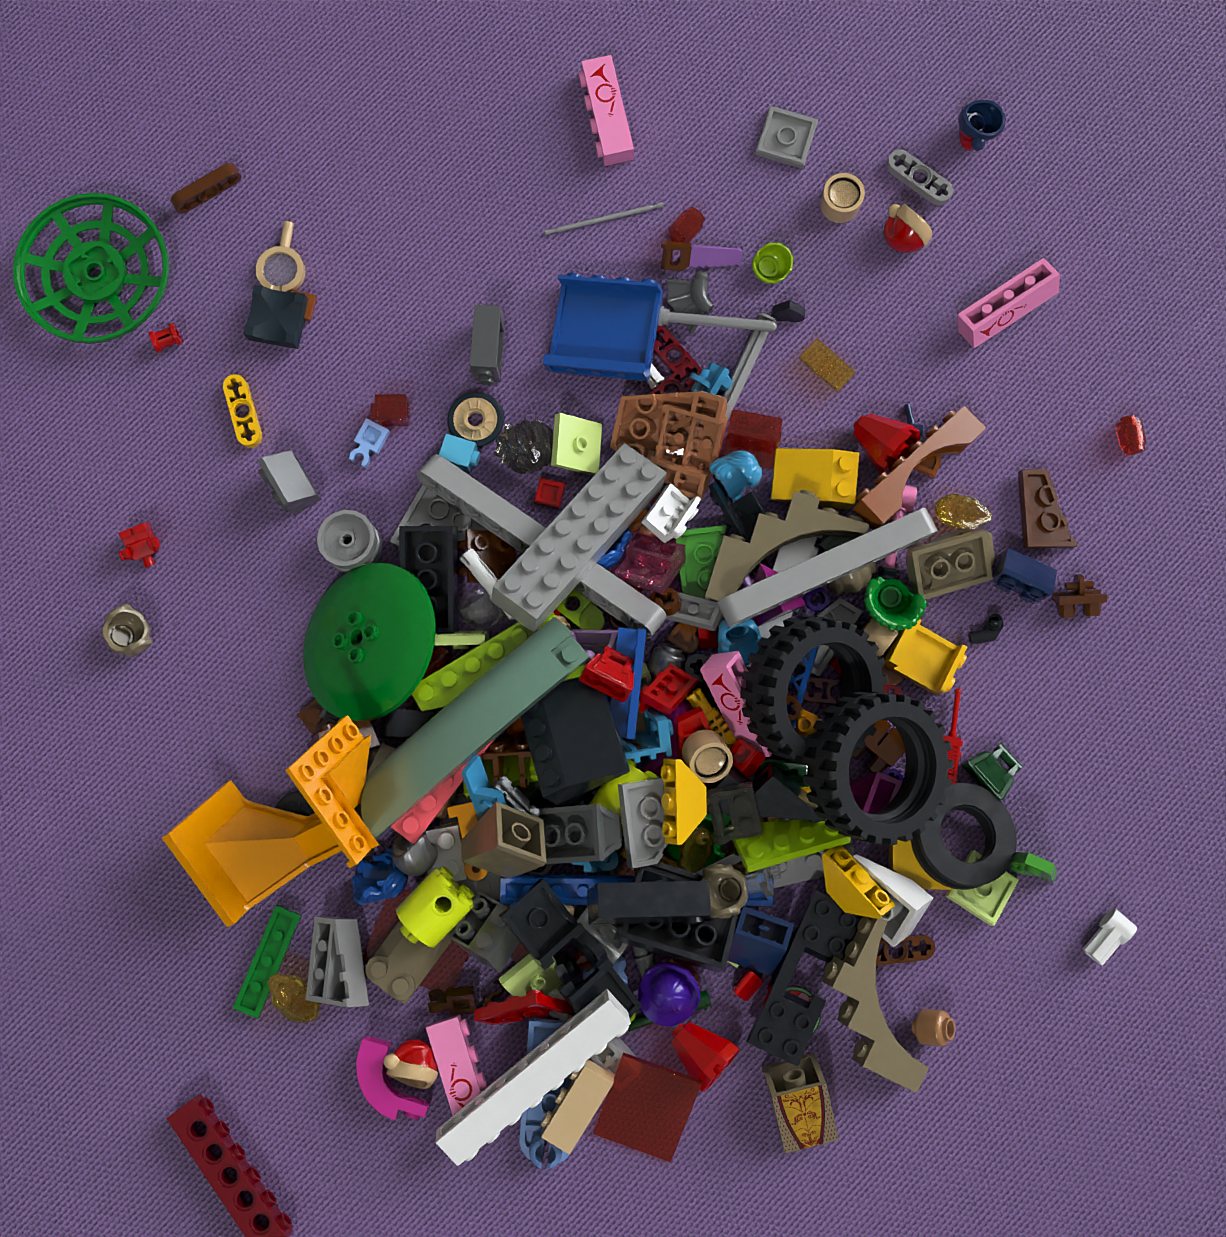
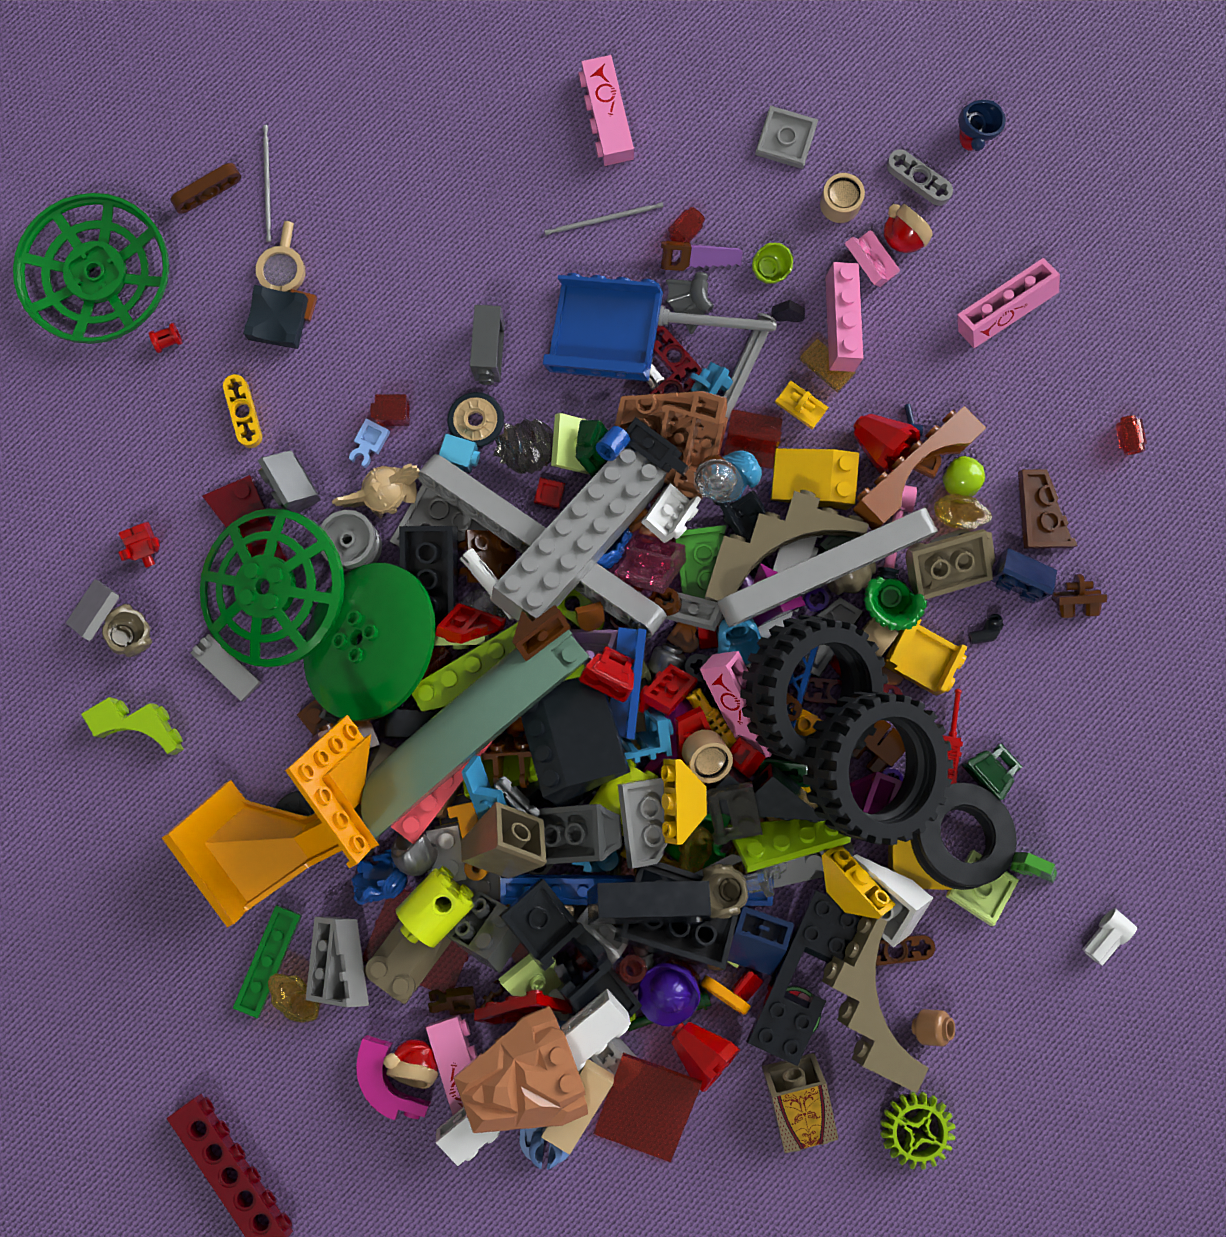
(92, 610): none -> light grey tile
(111, 717): none -> lime arch
(225, 668): none -> light grey hinge
(239, 500): none -> dark red wing
(267, 183): none -> light grey piece
(281, 587): none -> green dish
(384, 490): none -> tan helmet
(468, 624): none -> red wing
(523, 1079): none -> nougat wedge
(536, 635): none -> reddish brown slope
(588, 436): none -> dark green piece
(590, 616): none -> dark orange tile
(612, 443): none -> blue gear
(636, 964): none -> clear red brick
(655, 447): none -> black hinge
(718, 479): none -> clear piece
(725, 995): none -> light orange tile
(801, 404): none -> yellow hips
(844, 317): none -> bright pink brick
(873, 258): none -> bright pink bracket
(913, 1139): none -> lime gear
(964, 476): none -> lime hair

